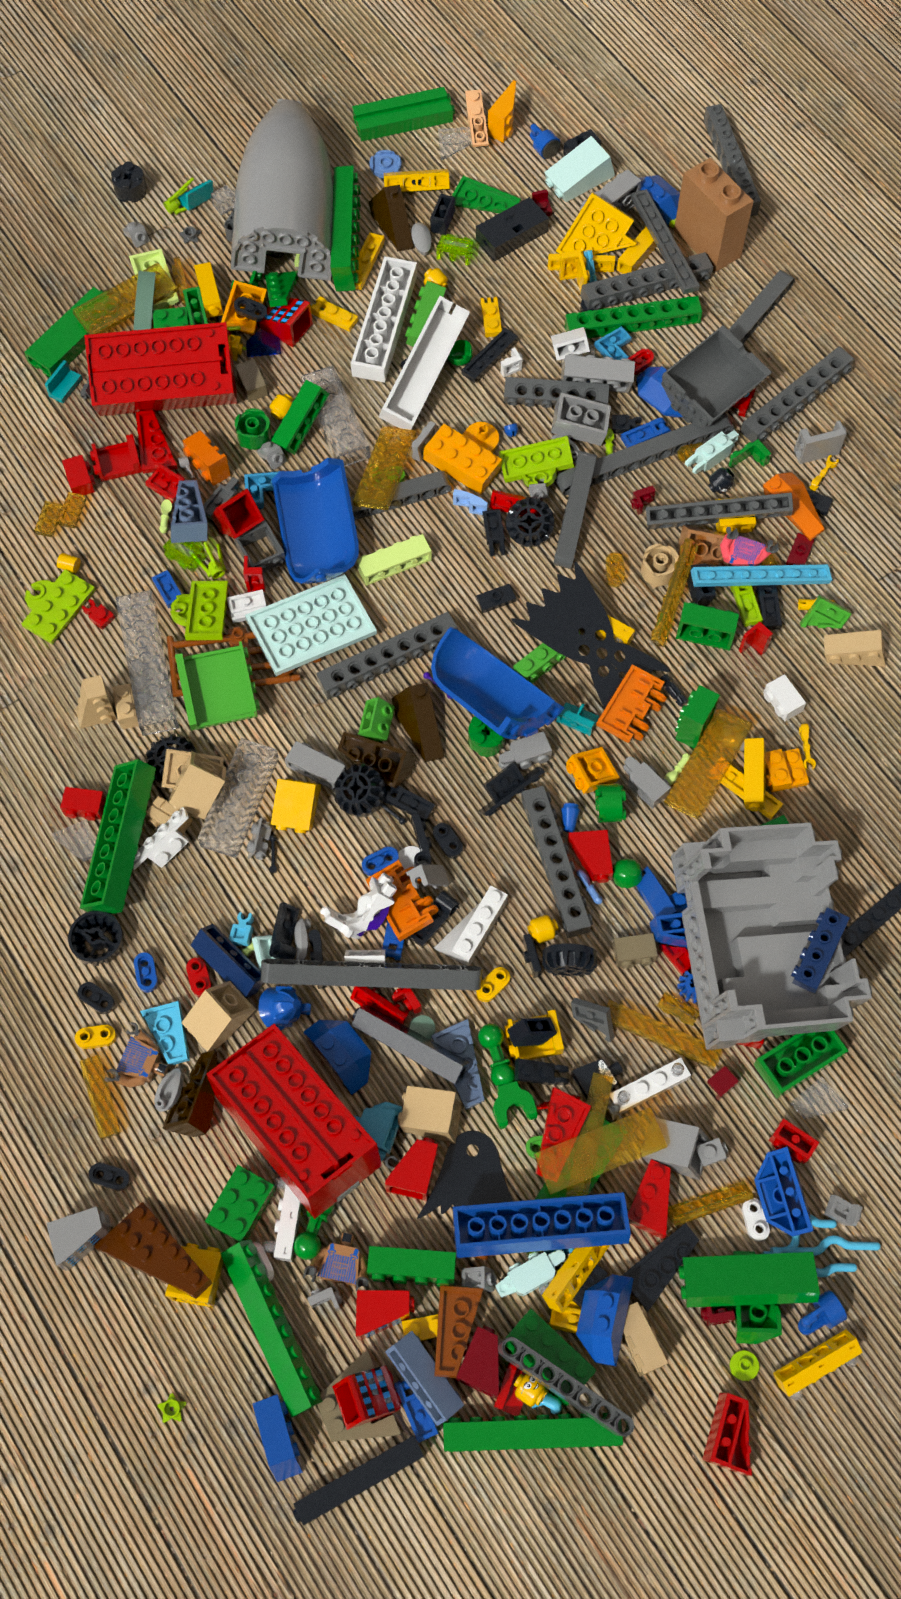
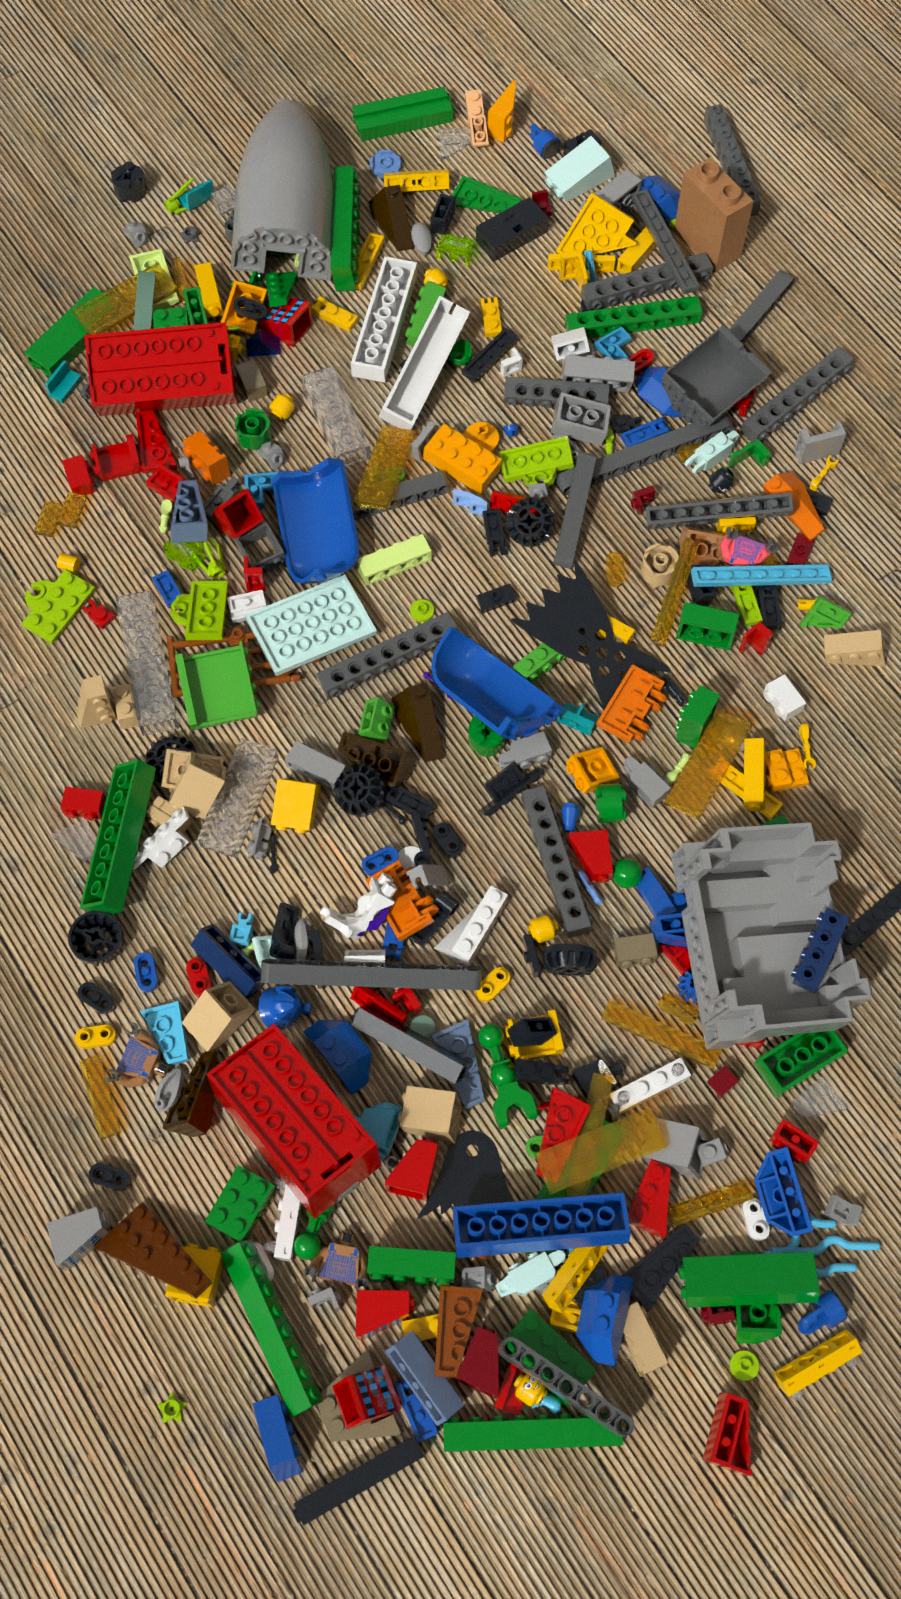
(300, 417): green brick -> none
(421, 610): none -> lime piece
(593, 1016): dark grey wing -> none

